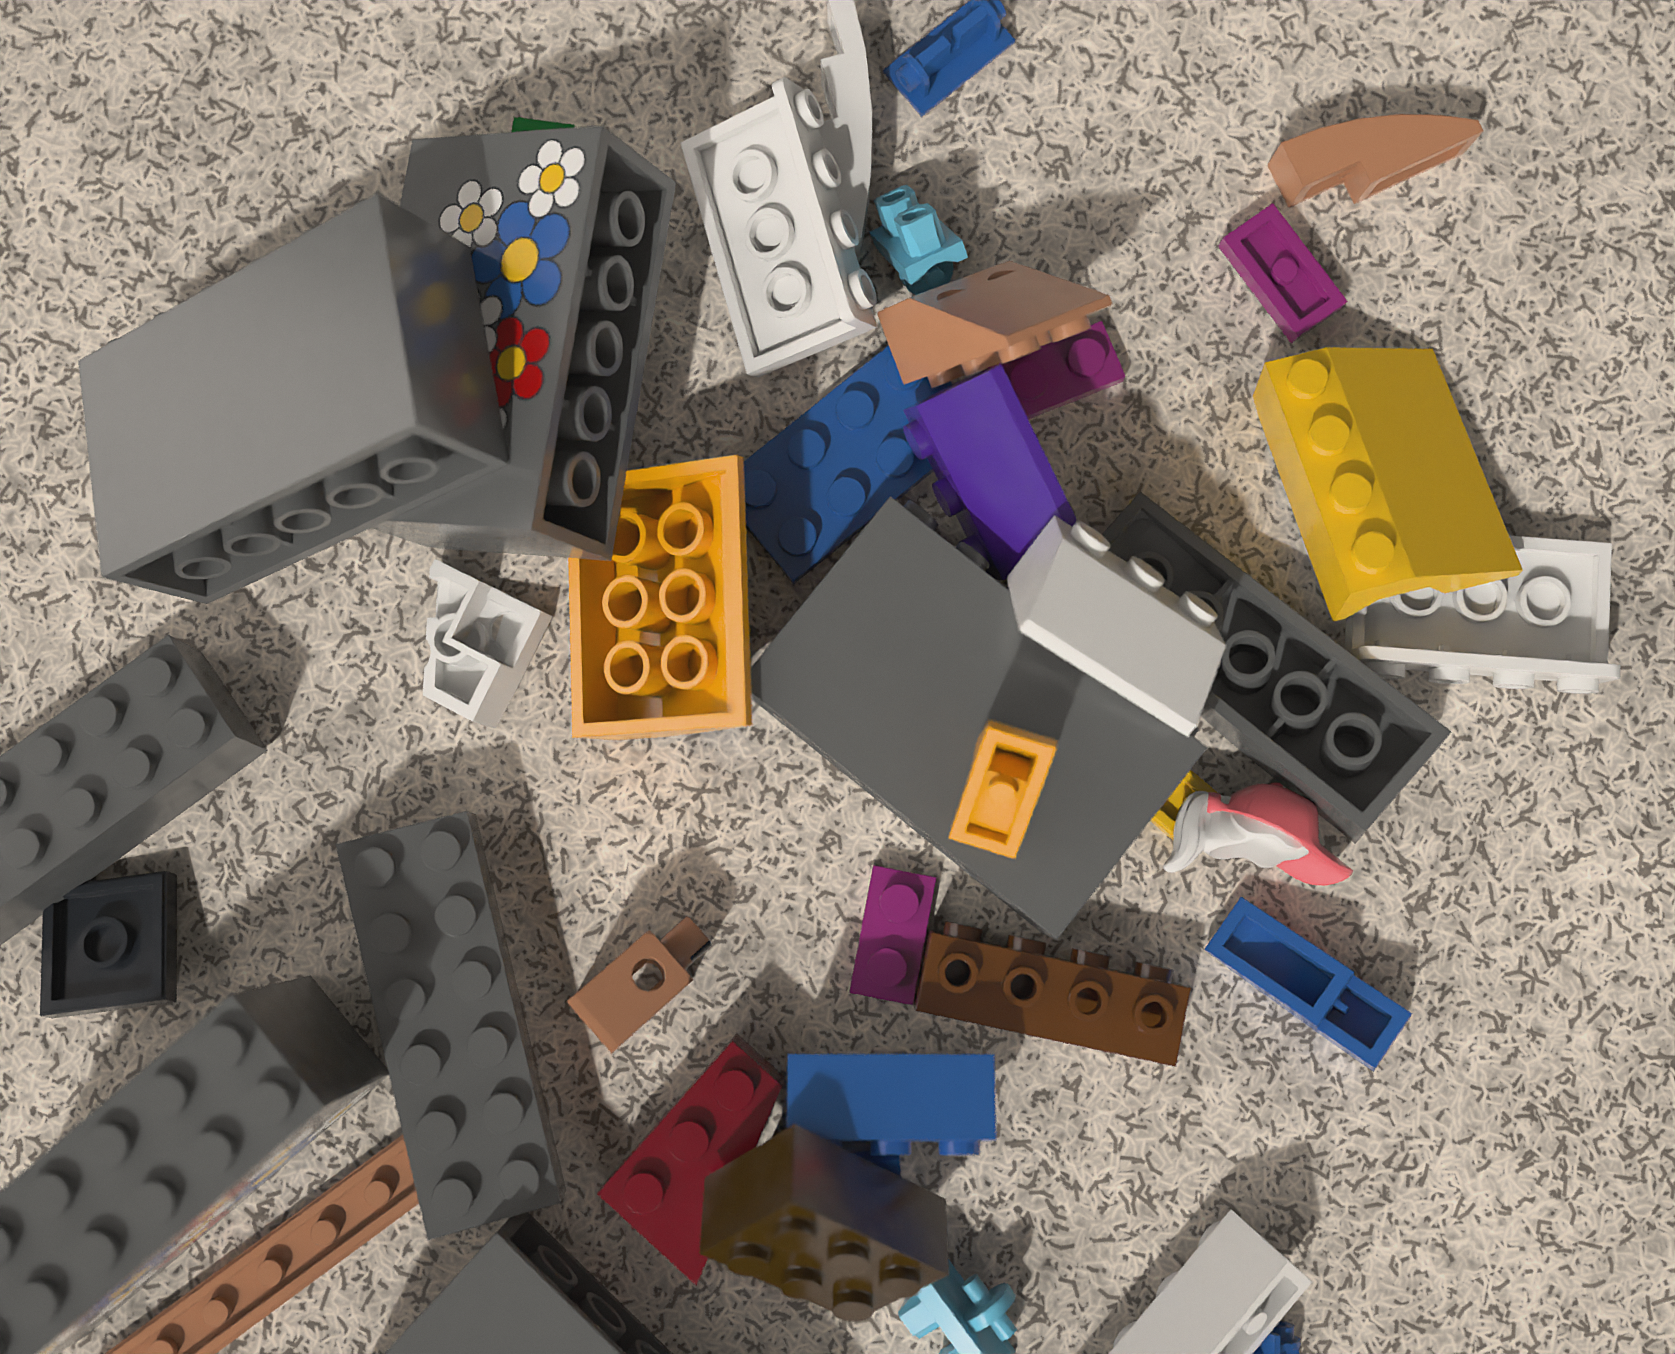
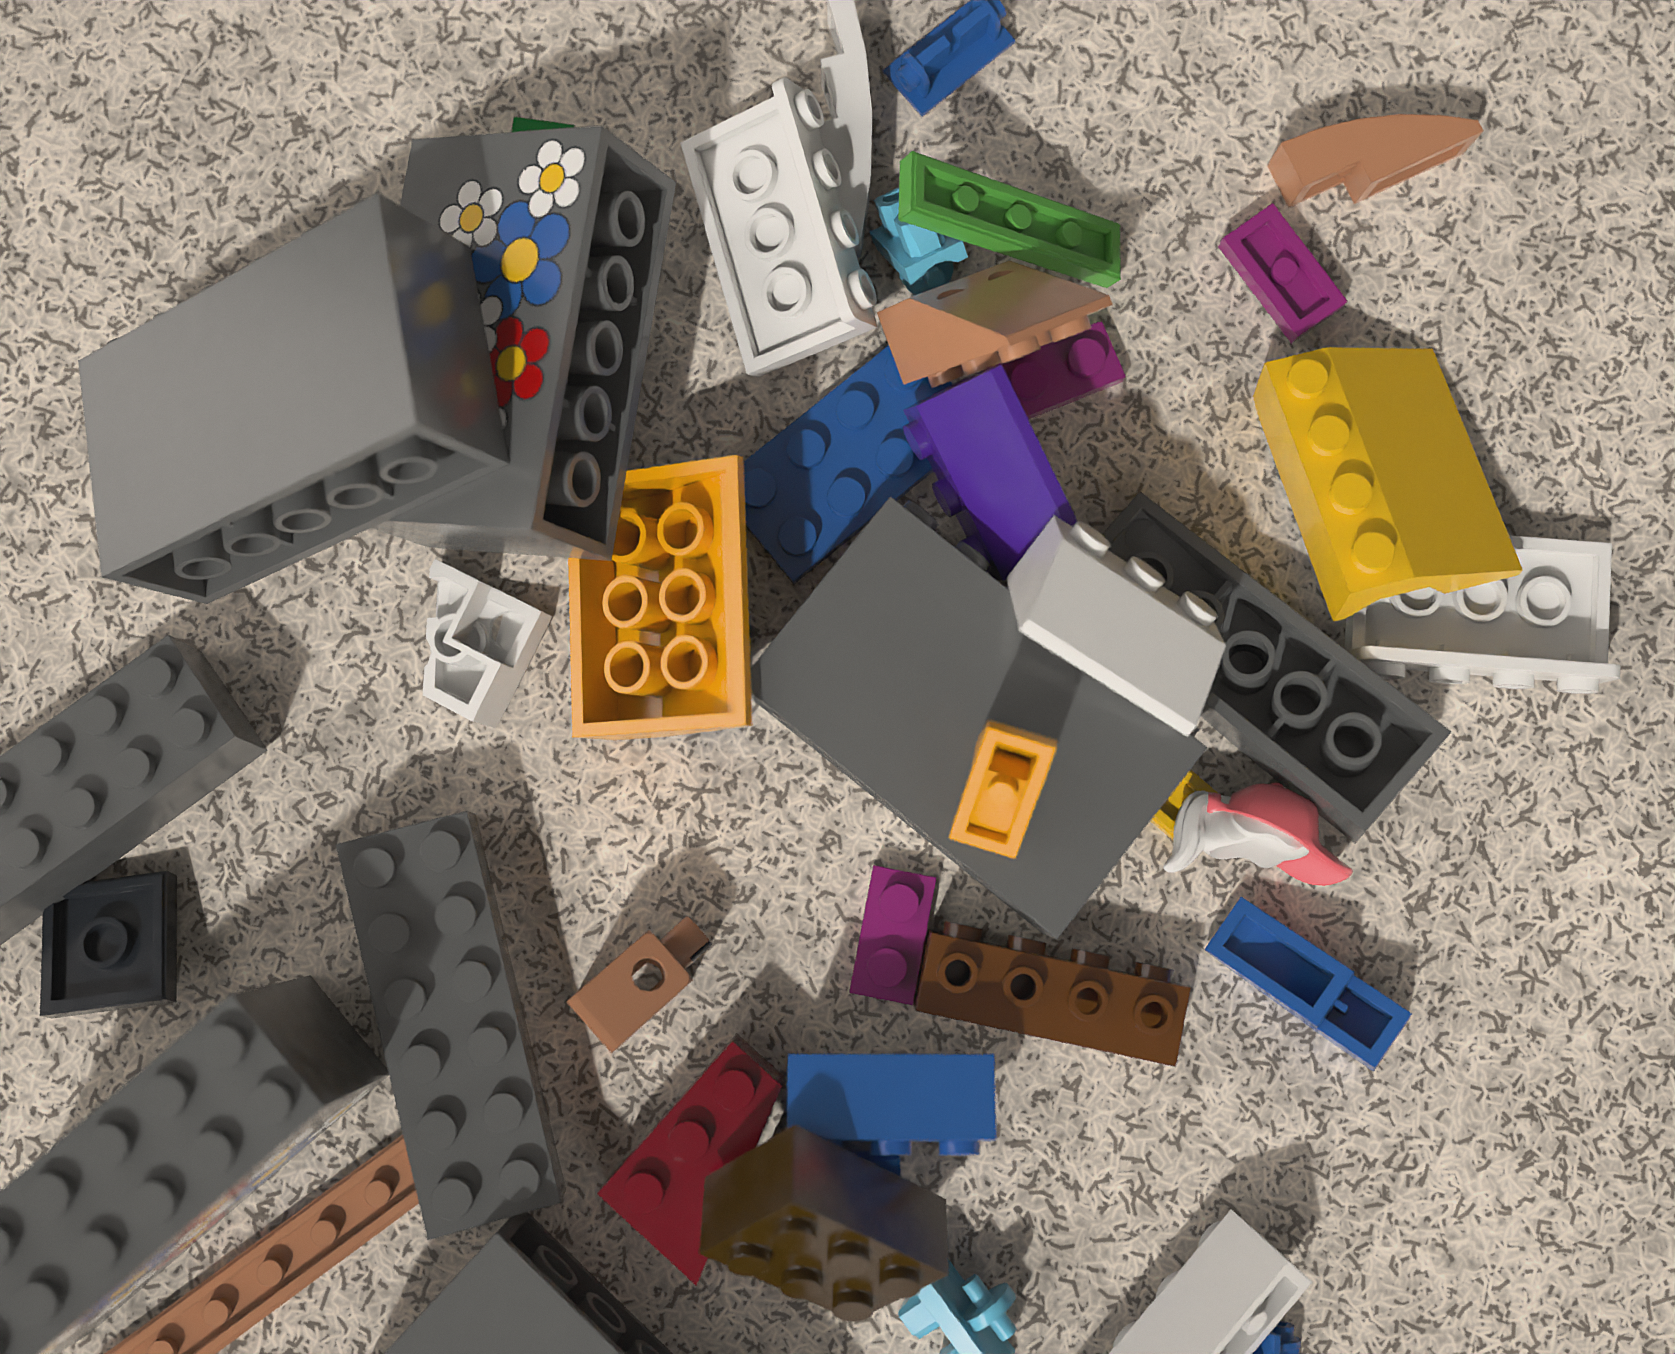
(1008, 220): none -> bright green tile

